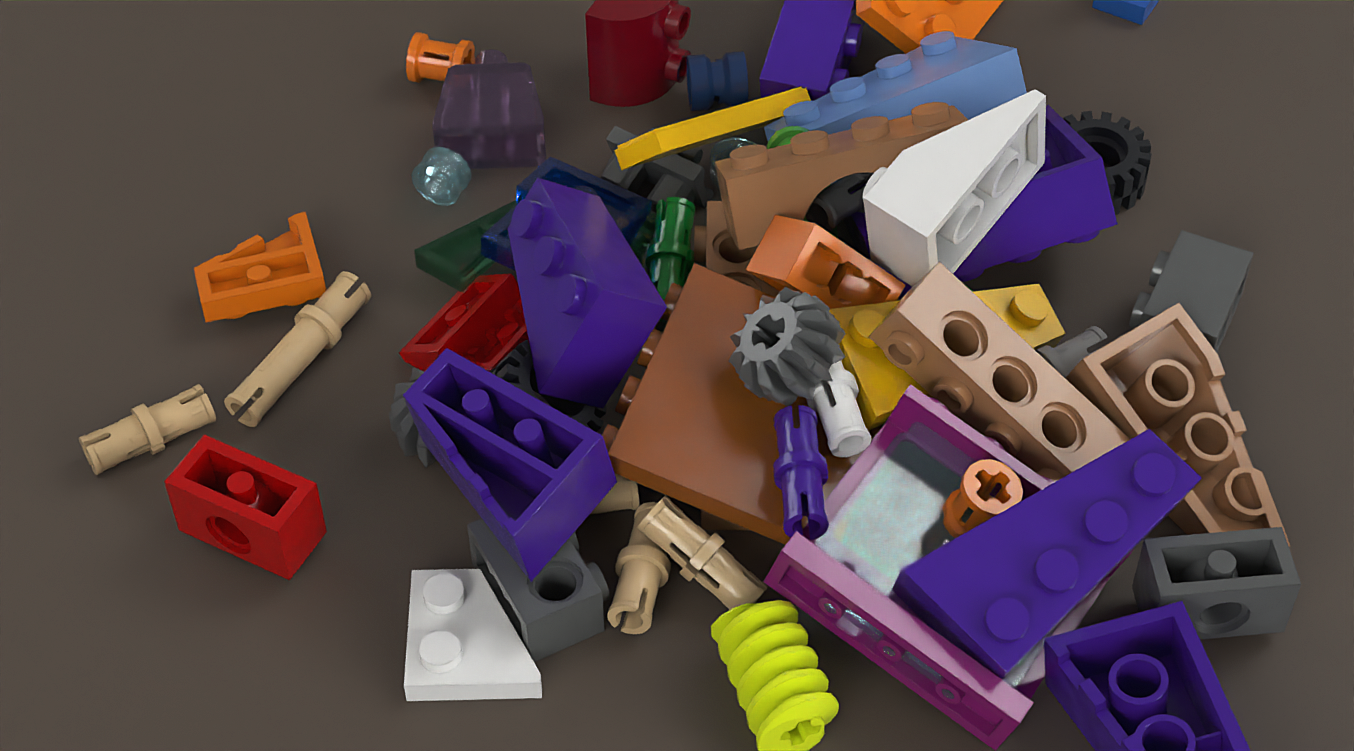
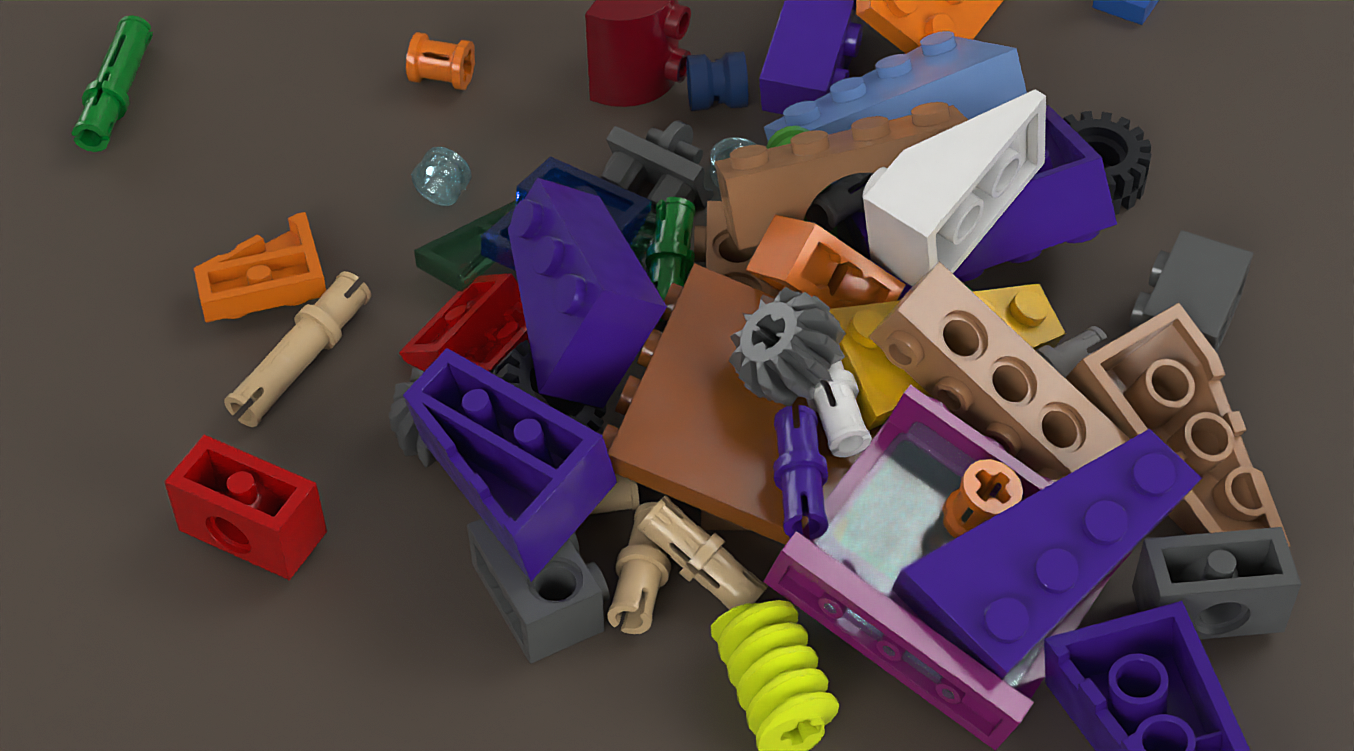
(107, 96): none -> green pin
(147, 429): tan pin -> none
(463, 642): white wing -> none
(491, 114): clear purple torso -> none
(707, 128): yellow tile -> none

